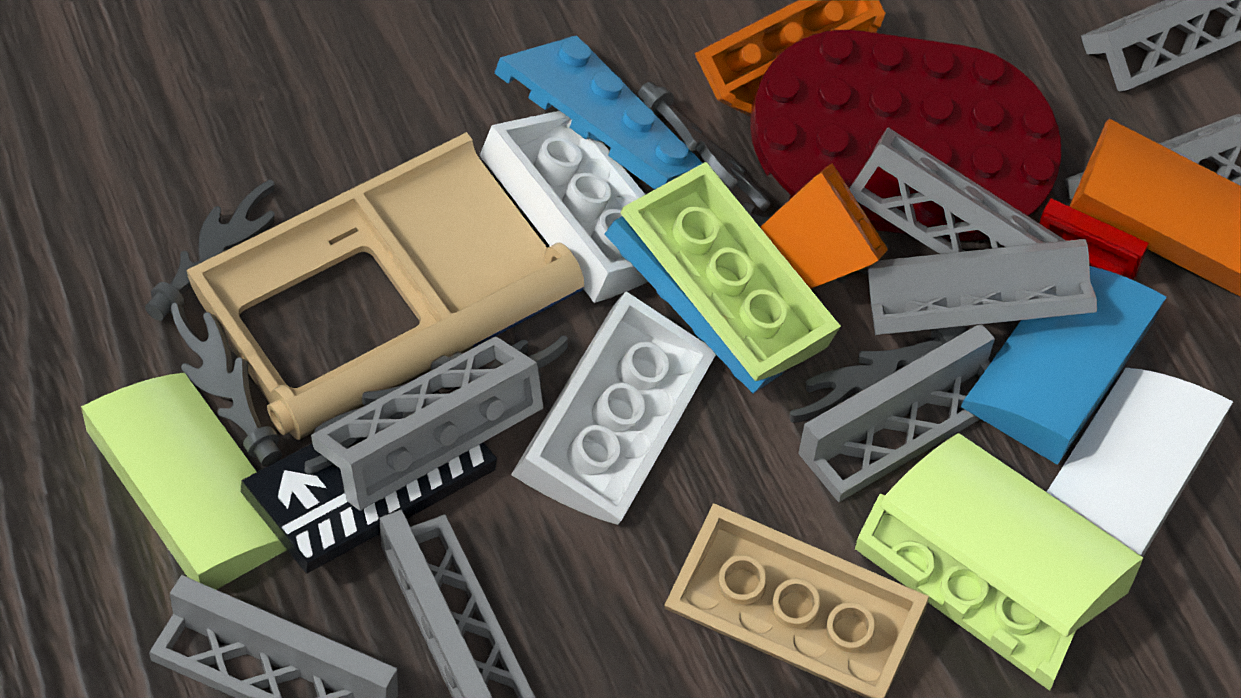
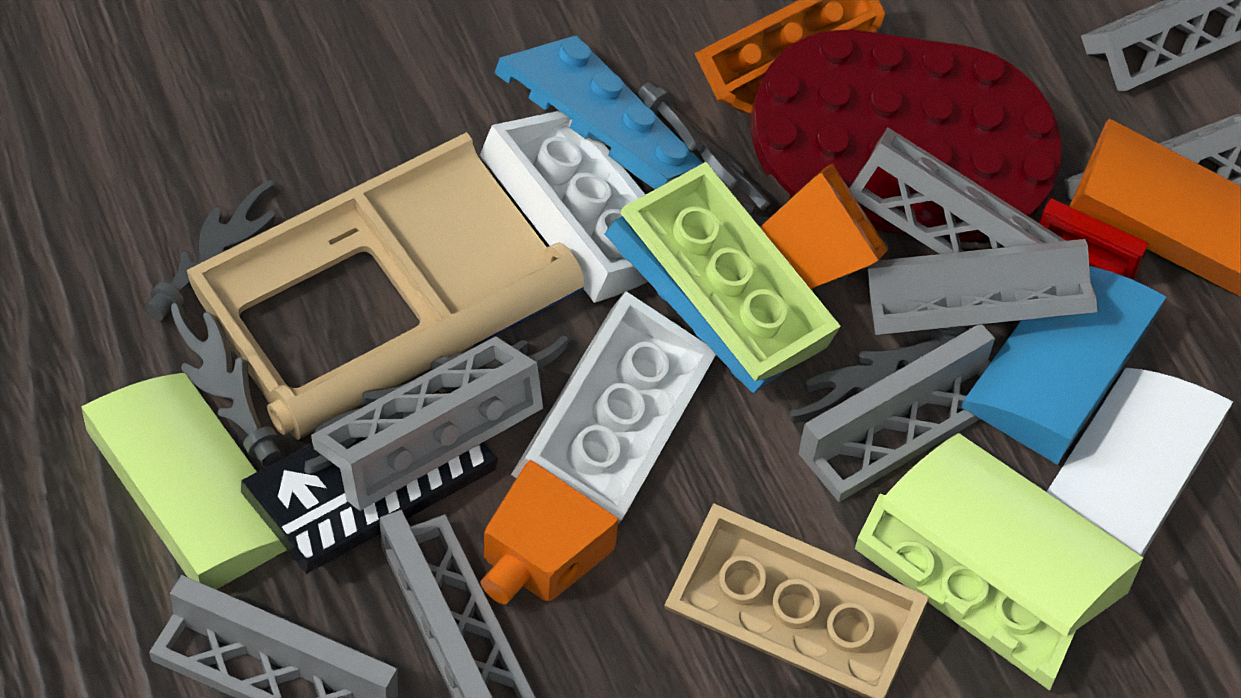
(544, 537): none -> orange torso

